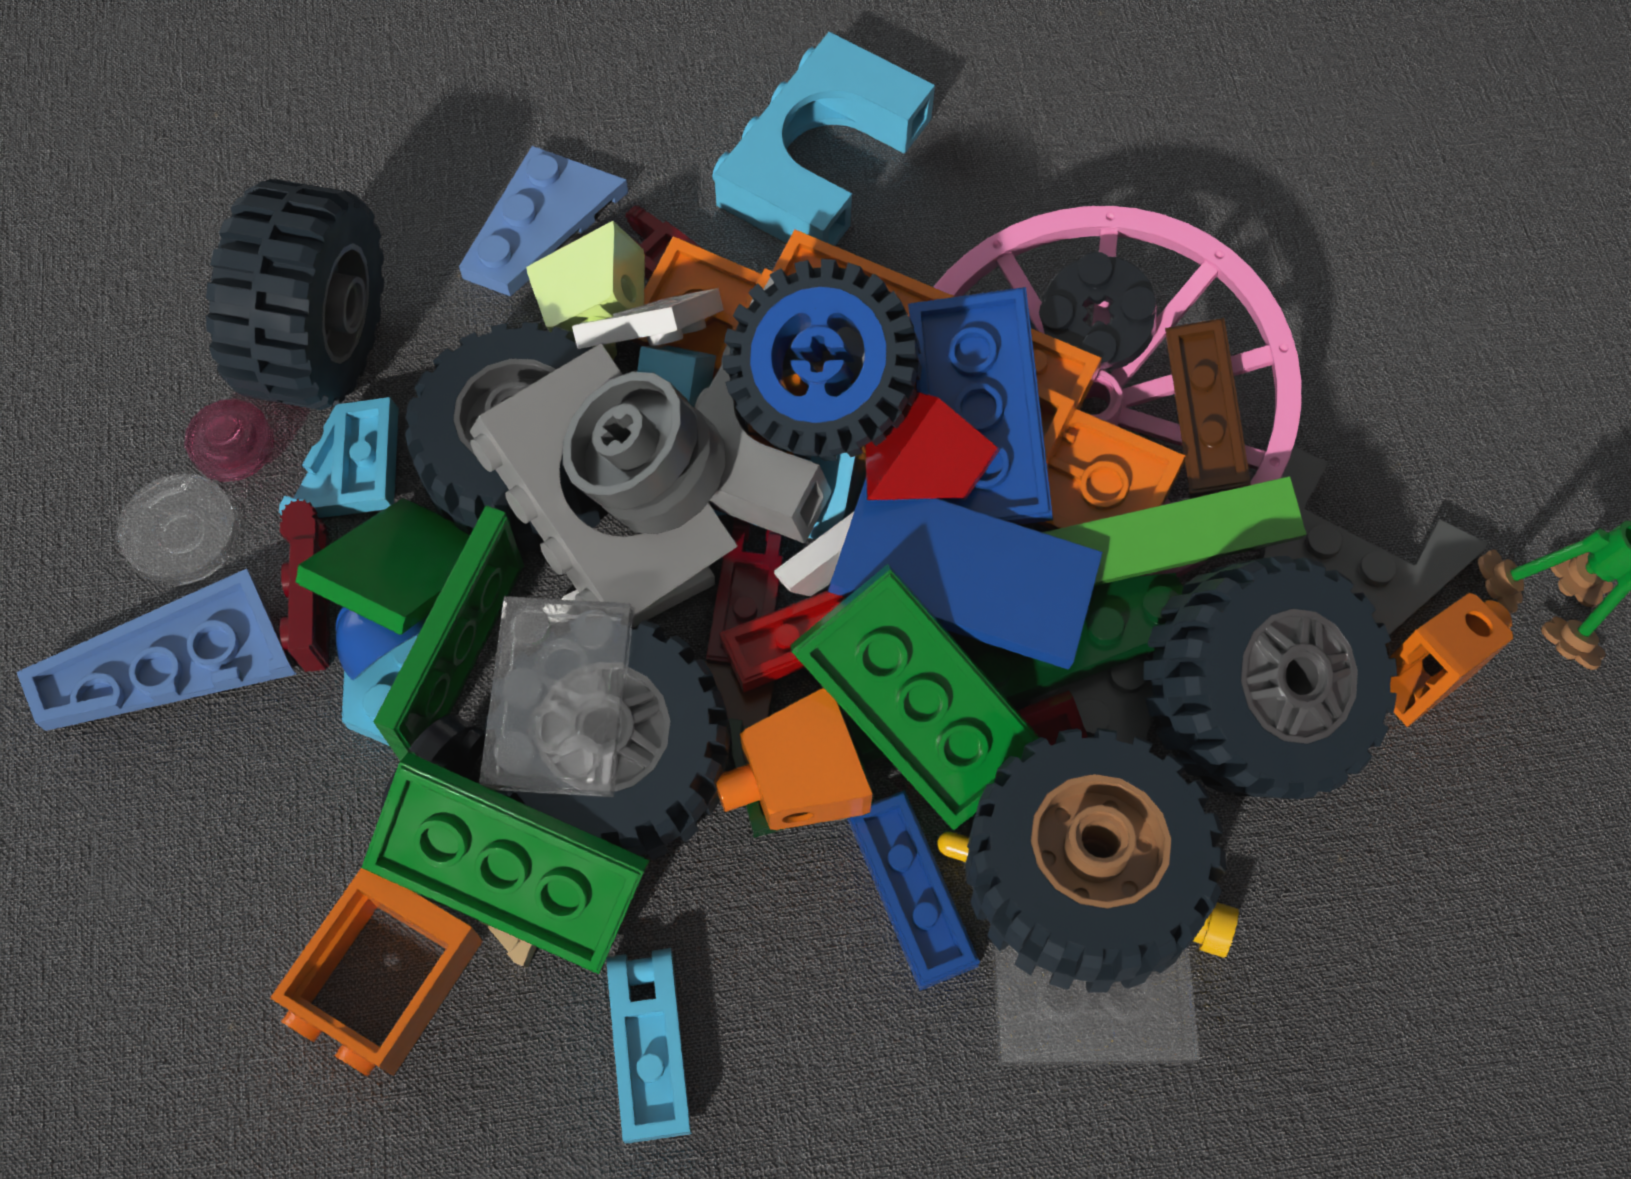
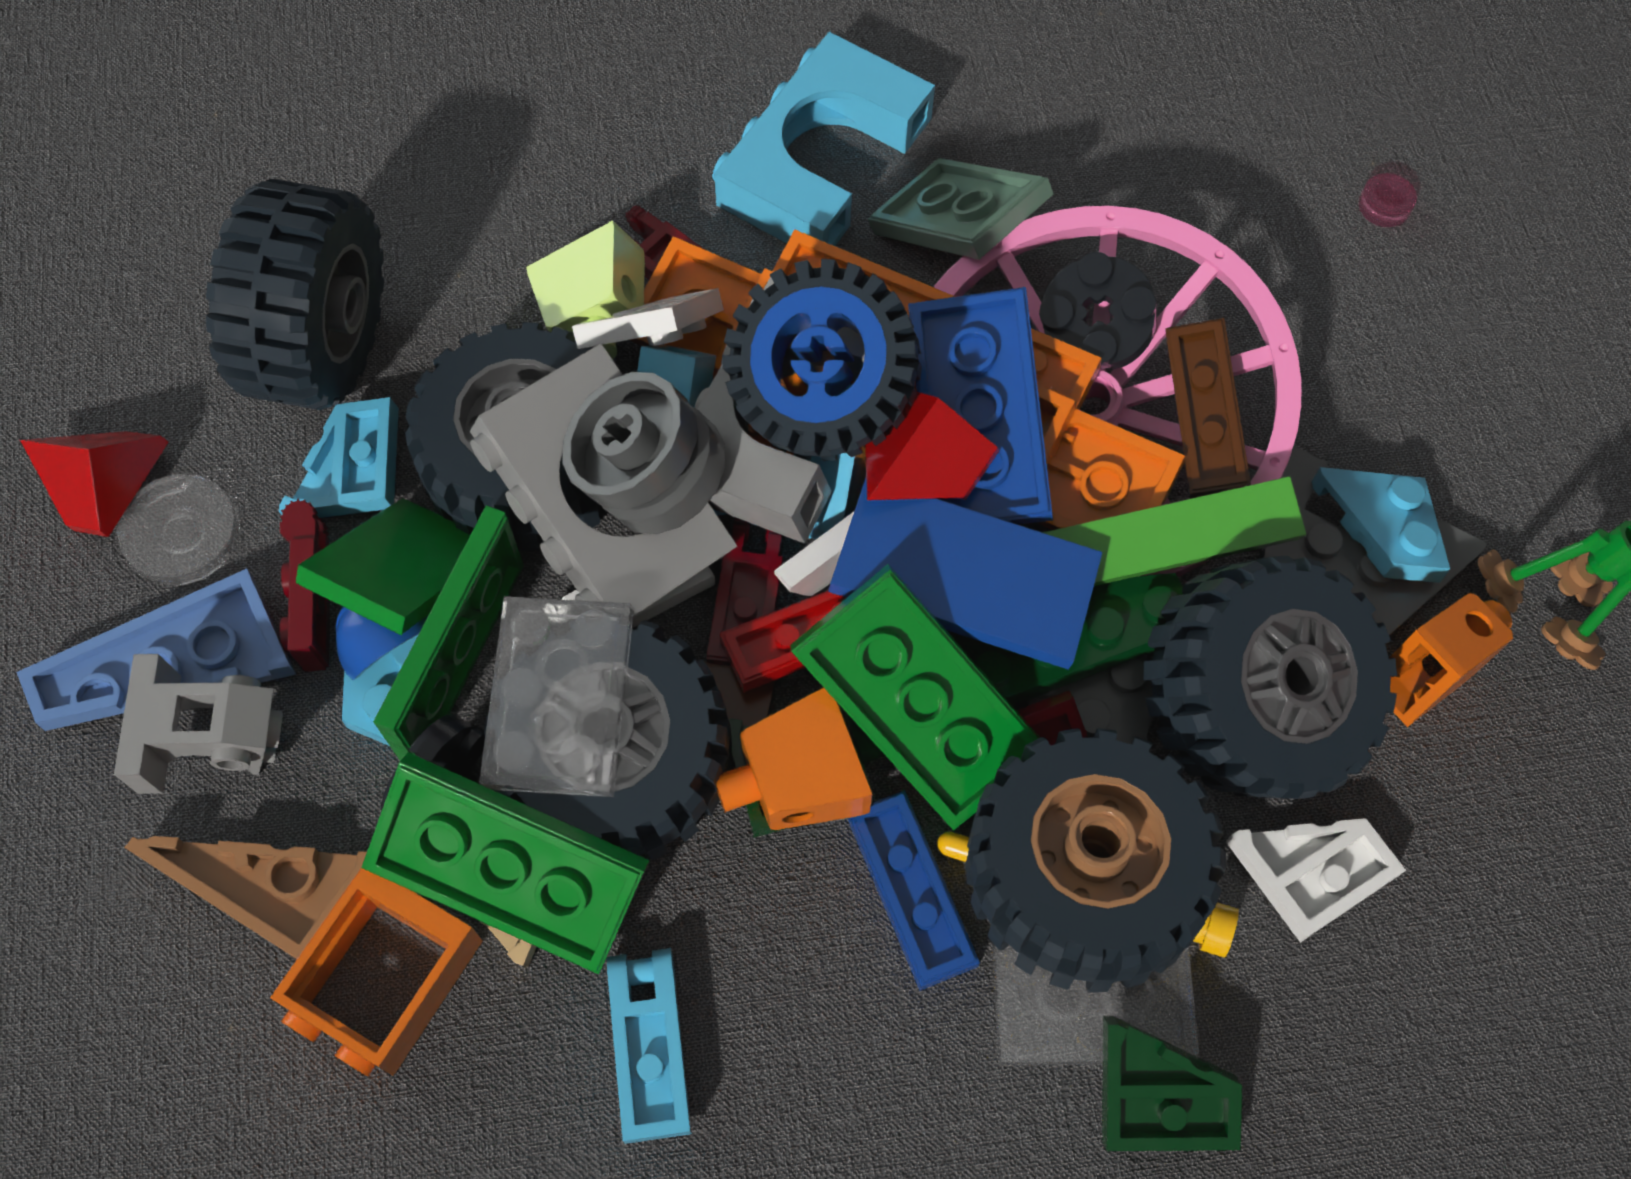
(94, 474): none -> red slope
(229, 440): clear pink plate -> none
(239, 732): none -> light grey tile
(264, 888): none -> medium nougat wing
(535, 215): medium blue wing -> none
(960, 207): none -> sand green tile
(1164, 1096): none -> dark green wing
(1316, 870): none -> white wing
(1387, 200): none -> clear pink tile
(1391, 521): none -> medium azure wing

